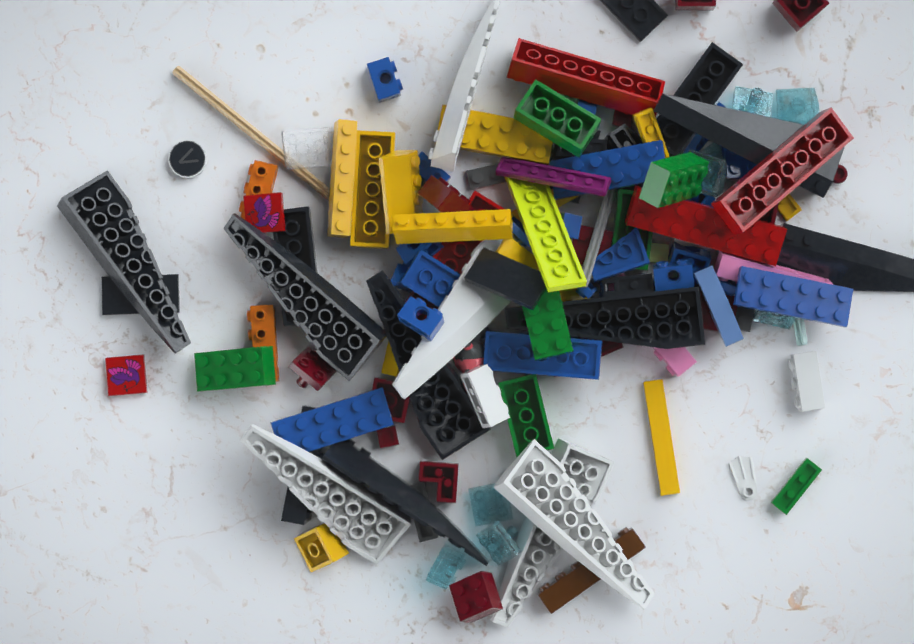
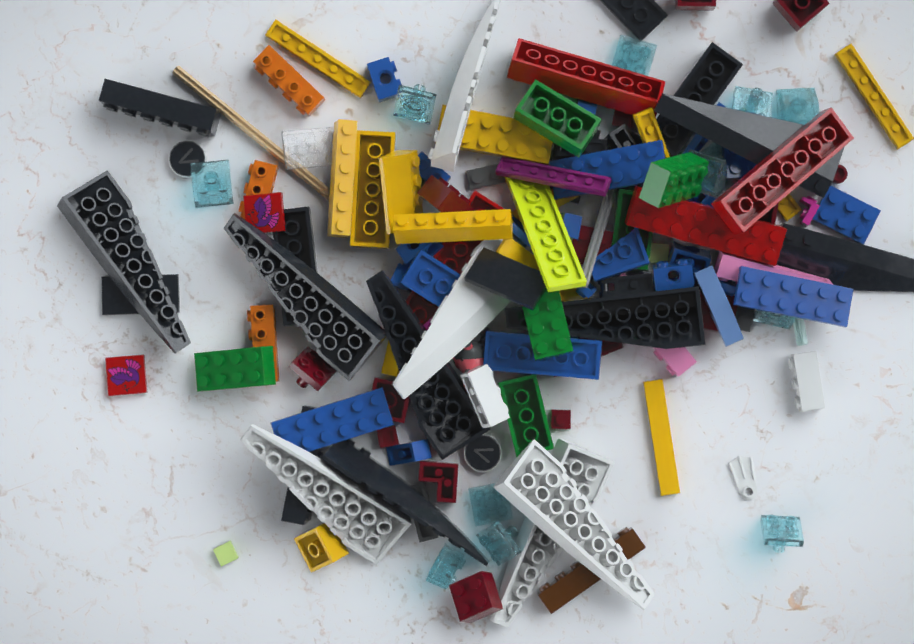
(160, 107): none -> black brick
(212, 183): none -> clear light blue slope
(225, 553): none -> yellowish green tile
(288, 80): none -> orange brick
(318, 58): none -> yellow tile
(408, 452): none -> blue slope
(415, 104): none -> clear light blue plate
(427, 328): blue brick -> none
(483, 453): none -> black tile
(560, 419): none -> dark red plate
(634, 55): none -> clear light blue plate
(781, 531): none -> clear light blue plate
(796, 486): green plate -> none
(808, 214): none -> dark pink bracket
(846, 215): none -> blue plate
(874, 96): none -> yellow tile

